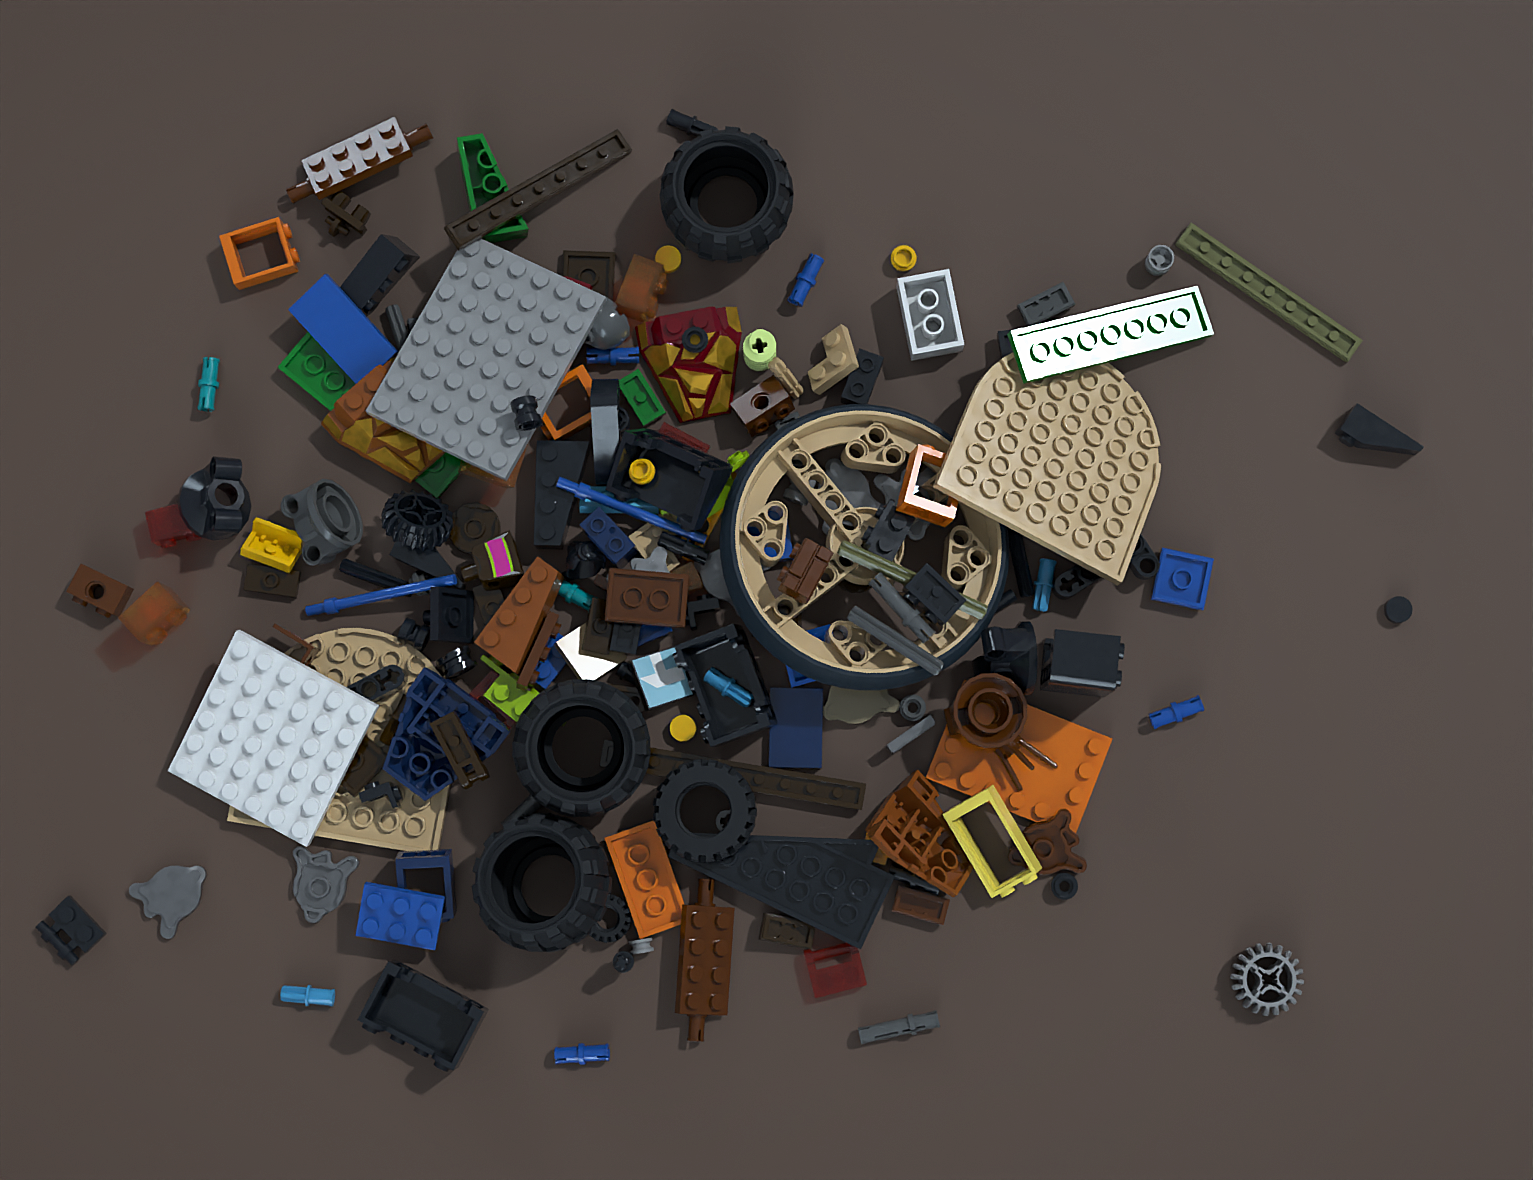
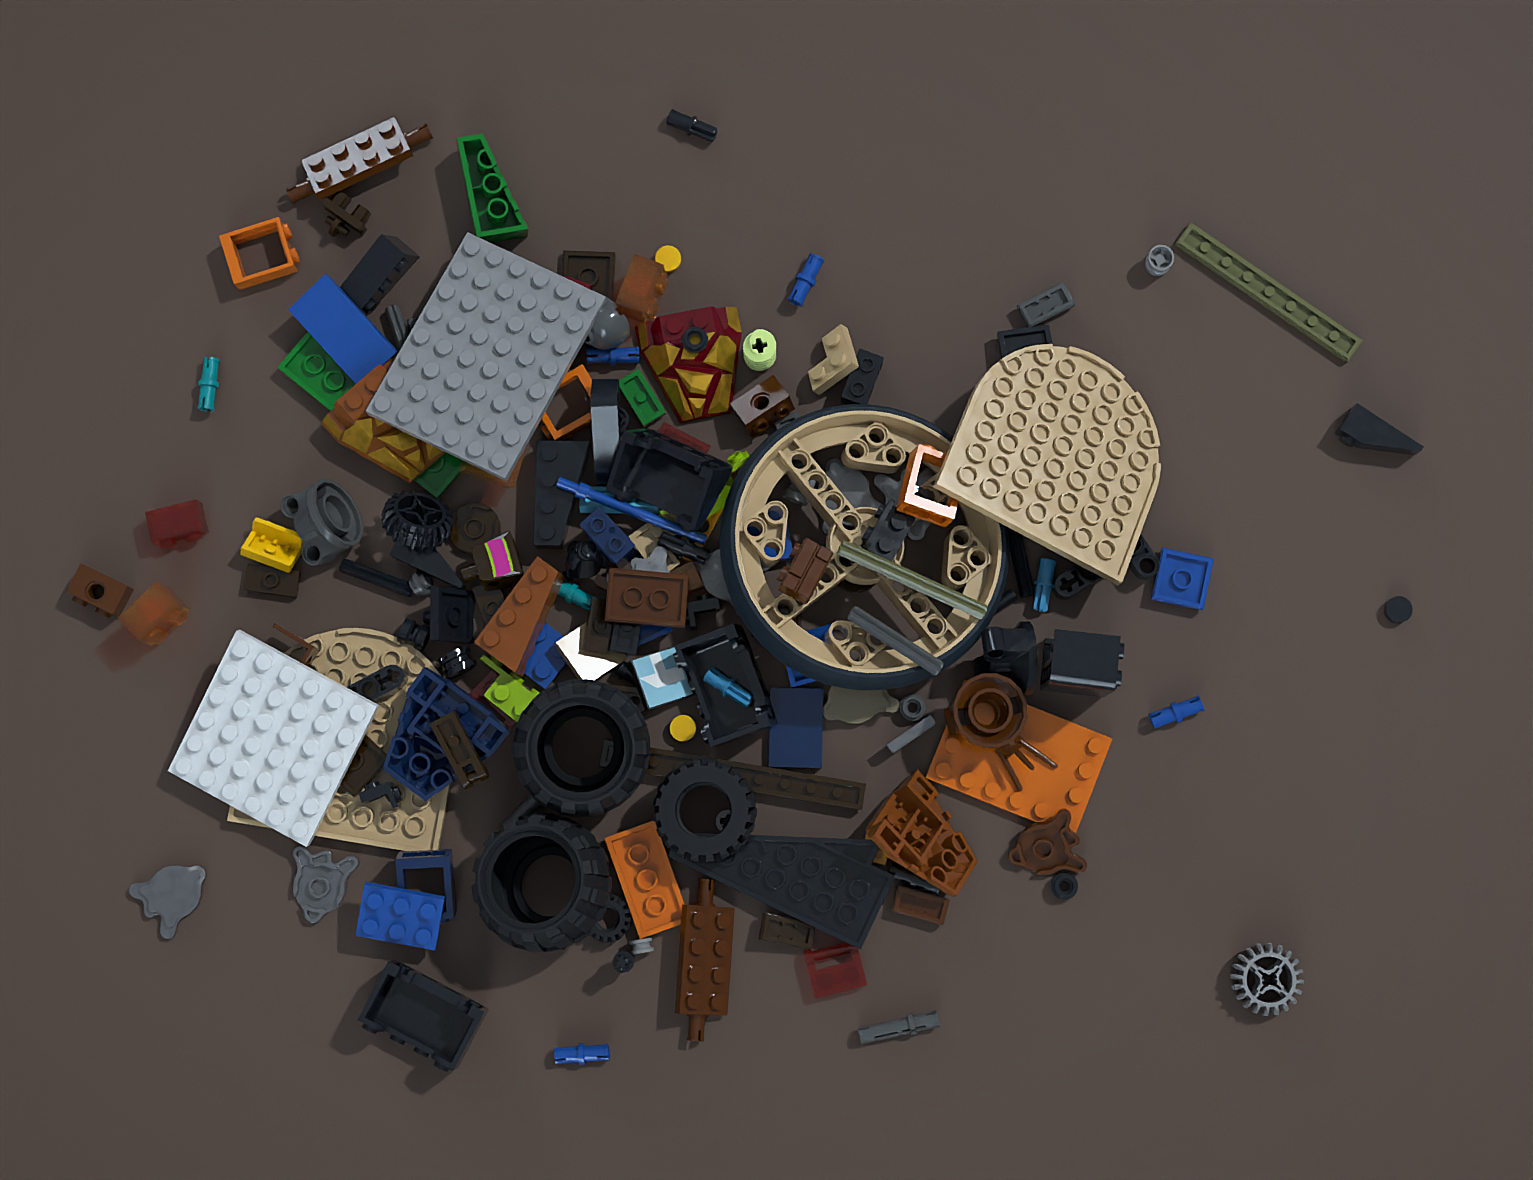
(78, 926): black plate -> none
(202, 510): black piece -> none
(307, 995): dark azure axle -> none
(334, 605): blue bar -> none
(391, 727): dark brown axle -> none
(526, 413): black wheel -> none
(537, 189): dark brown tile -> none
(539, 652): reddish brown plate -> none
(641, 471): yellow plate -> none
(718, 155): black tyre -> none
(785, 377): tan axle -> none
(902, 608): dark grey pin -> none
(903, 258): yellow plate -> none
(930, 314): white brick -> none
(933, 595): black bracket -> none
(954, 820): light yellow window -> none
(1110, 334): plate -> none

